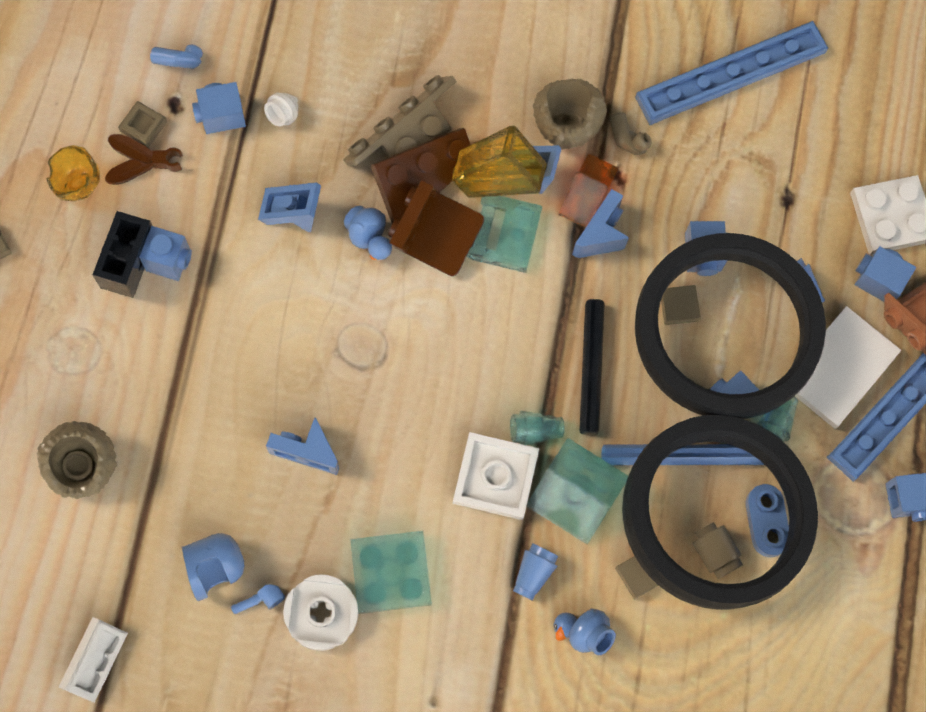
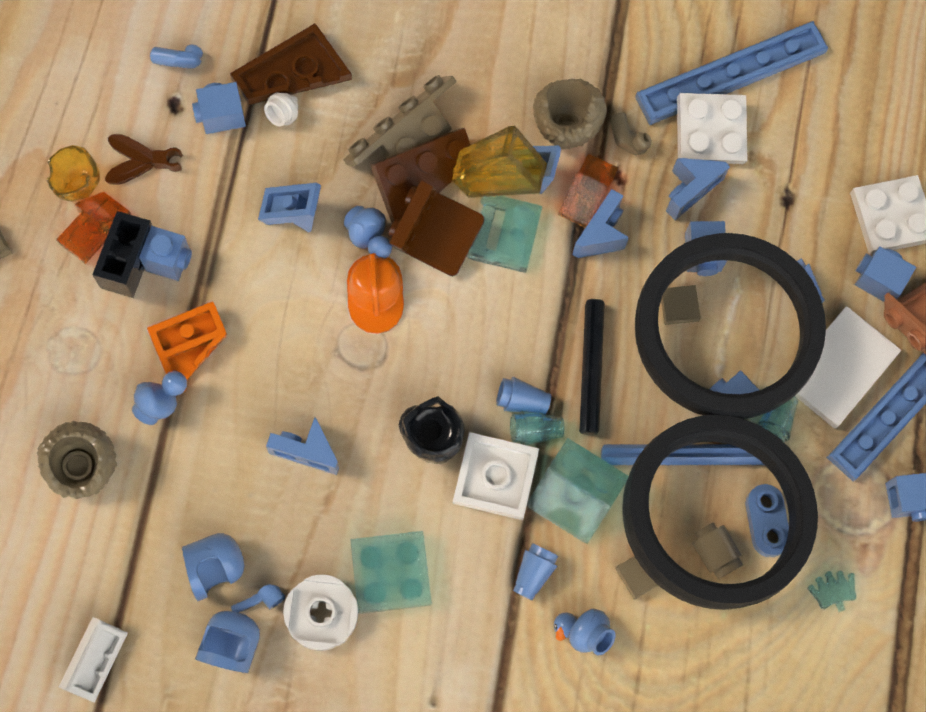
(91, 226): none -> clear orange slope
(142, 124): dark tan tile -> none
(157, 400): none -> medium blue animal
(188, 339): none -> orange wing
(229, 641): none -> medium blue helmet
(292, 67): none -> reddish brown wing
(375, 293): none -> orange piece
(432, 431): none -> black hair
(519, 395): none -> medium blue cone
(697, 180): none -> medium blue slope
(712, 127): none -> white plate
(834, 590): none -> clear light blue piece

